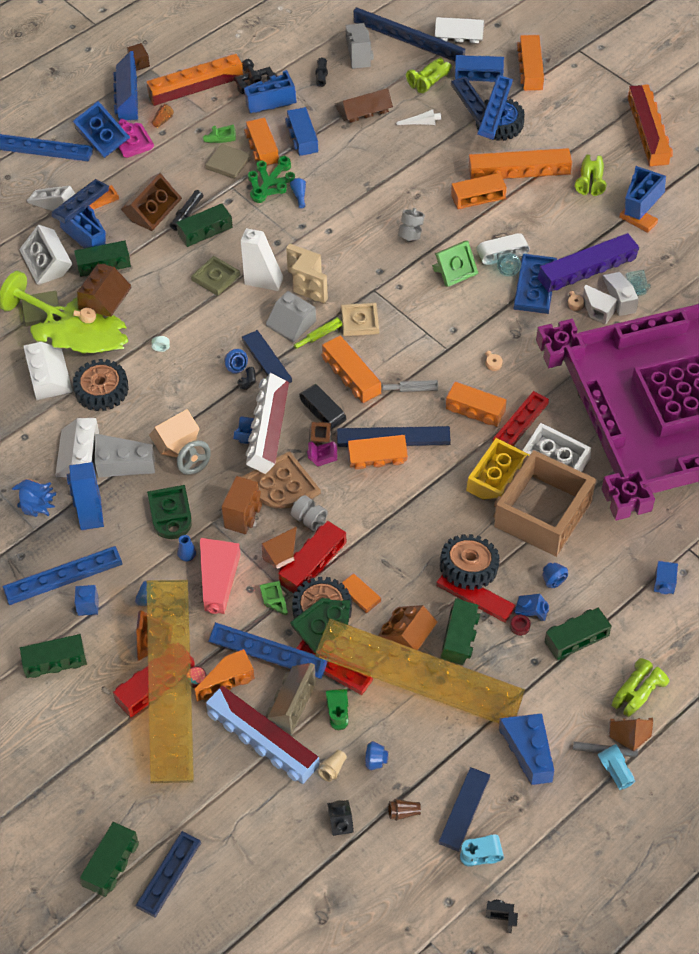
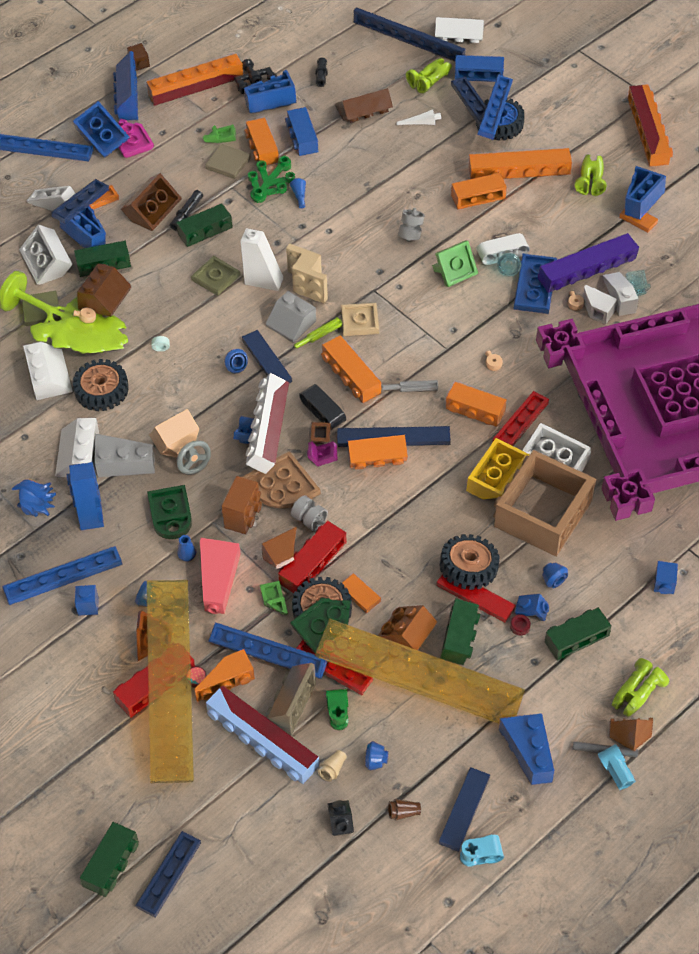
(53, 656): dark green brick -> none
(163, 114): clear orange cone -> none
(249, 380): black arm -> none
(359, 45): light grey wedge -> none
(502, 911): black bracket -> none
(531, 62): orange brick -> none

